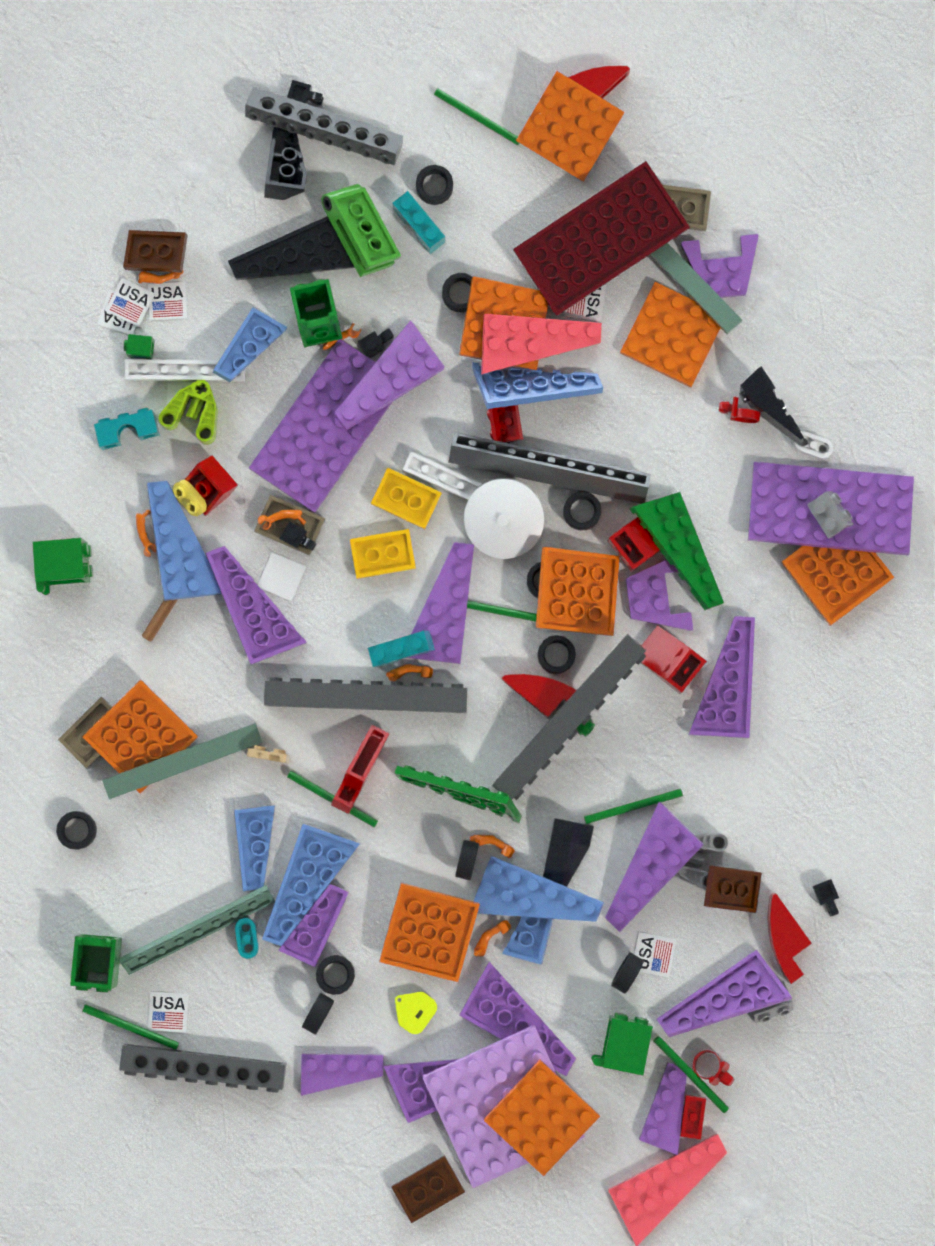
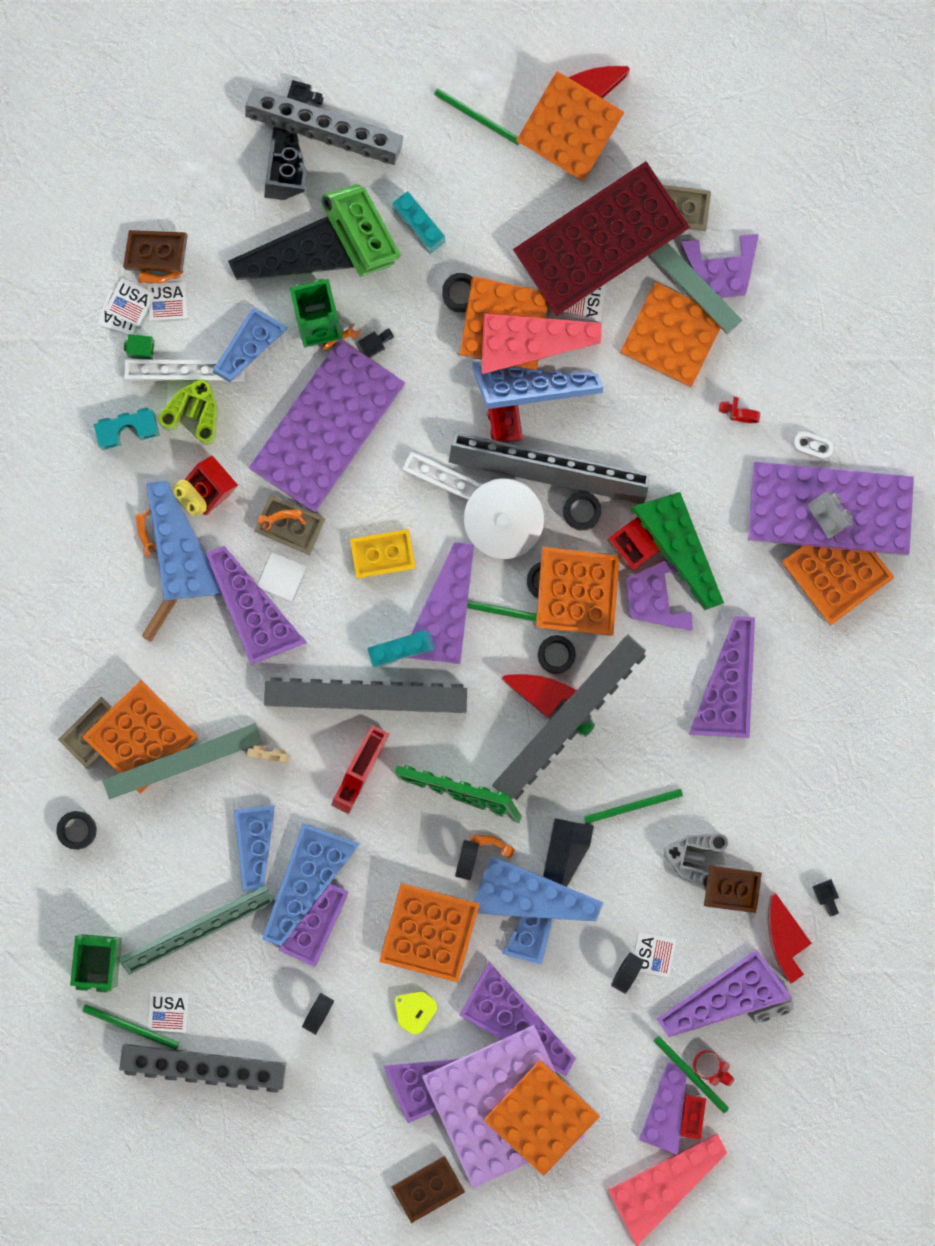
(61, 563): green container -> none
(244, 938): teal plate -> none
(295, 536): black plate -> none
(329, 797): green piece -> none
(336, 1070): medium lavender wing -> none
(350, 974): black tyre -> none
(397, 673): orange piece -> none
(398, 370): medium lavender wing -> none
(406, 498): yellow plate -> none
(434, 169): black tyre -> none
(481, 946): orange piece -> none
(625, 1044): green container -> none
(659, 857): medium lavender wing -> none
(671, 659): slope -> none
(760, 396): black wedge -> none

